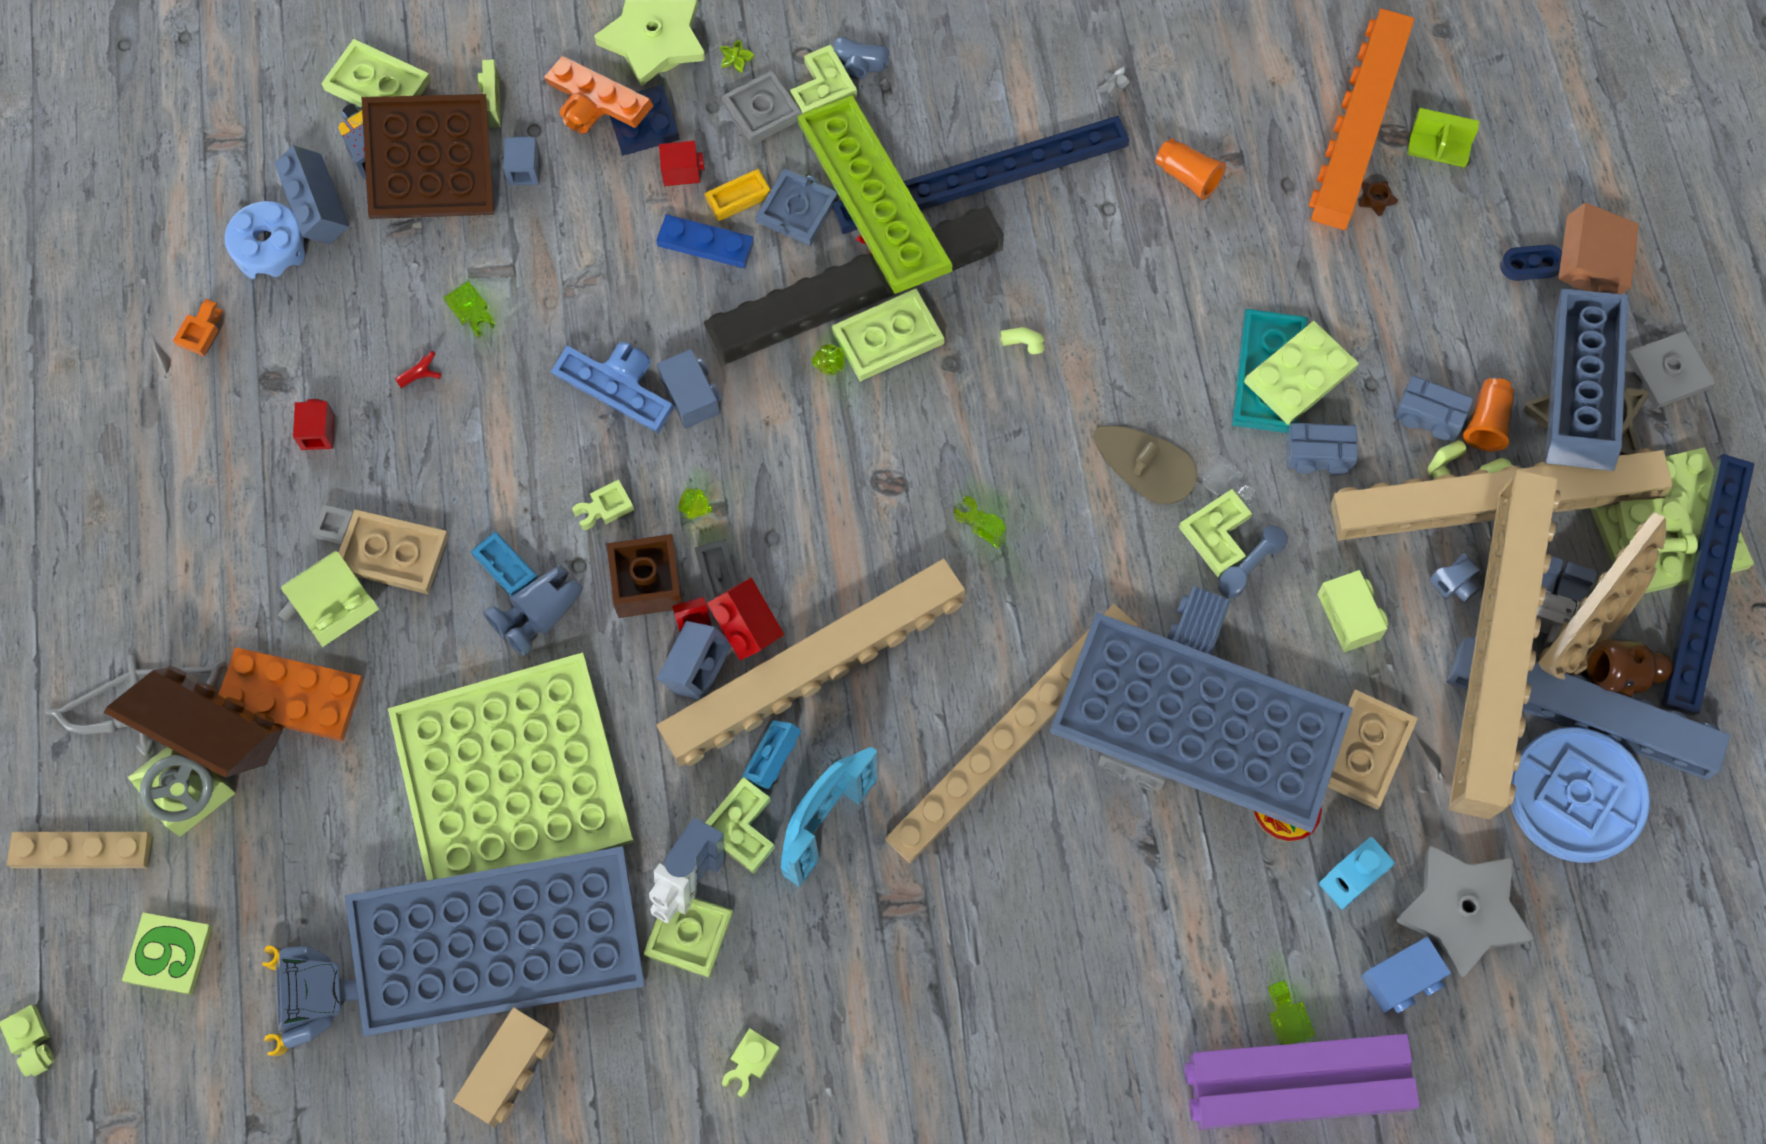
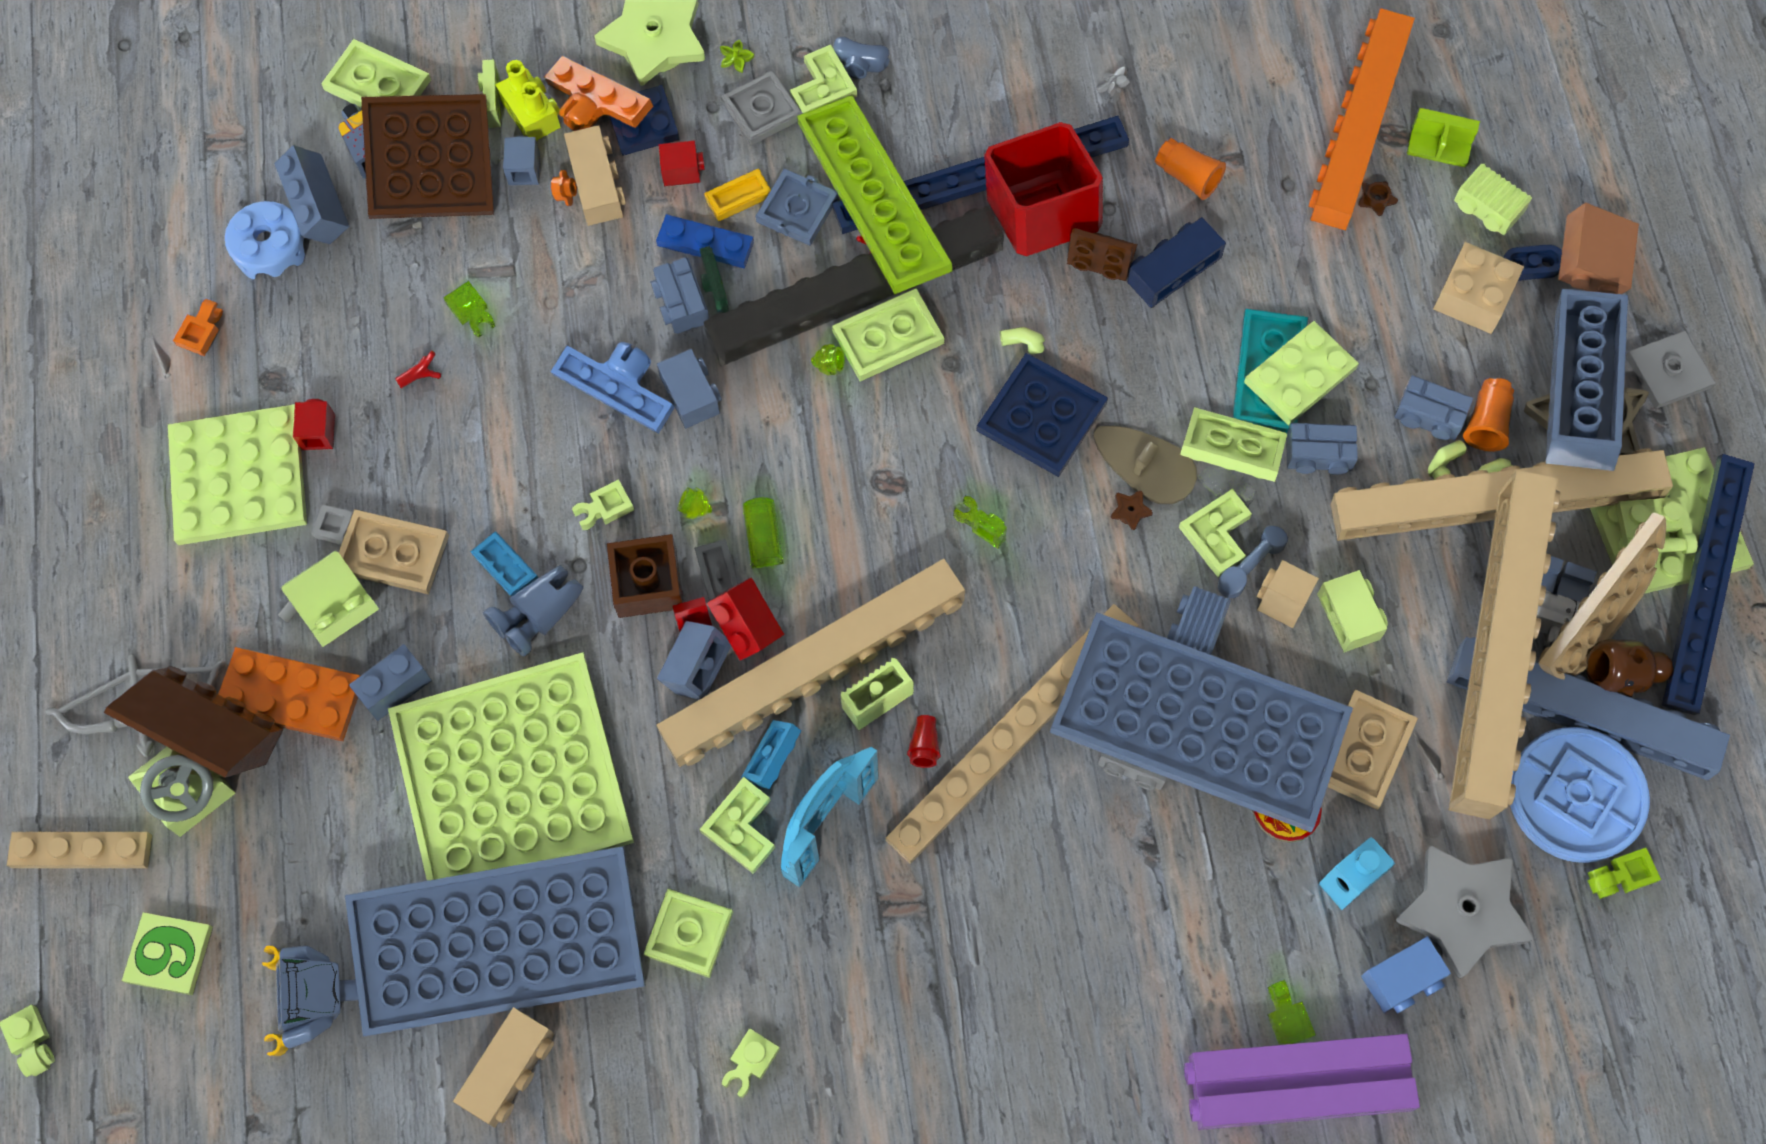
(235, 475): none -> yellowish green plate
(390, 682): none -> sand blue brick
(527, 103): none -> neon yellow brick
(563, 188): none -> orange plate
(595, 175): none -> tan brick
(681, 295): none -> sand blue brick
(685, 865): hips -> none
(712, 280): none -> clear green plate
(762, 532): none -> clear neon green brick
(877, 693): none -> yellowish green brick
(924, 745): none -> red cone
(1042, 414): none -> dark blue plate
(1043, 188): none -> red plate
(1101, 254): none -> reddish brown bracket
(1131, 517): none -> reddish brown plate
(1175, 261): none -> dark blue brick
(1234, 444): none -> yellowish green plate
(1285, 593): none -> tan brick
(1457, 579): sand blue piece -> none
(1478, 287): none -> tan brick
(1492, 199): none -> yellowish green brick
(1631, 870): none -> lime plate

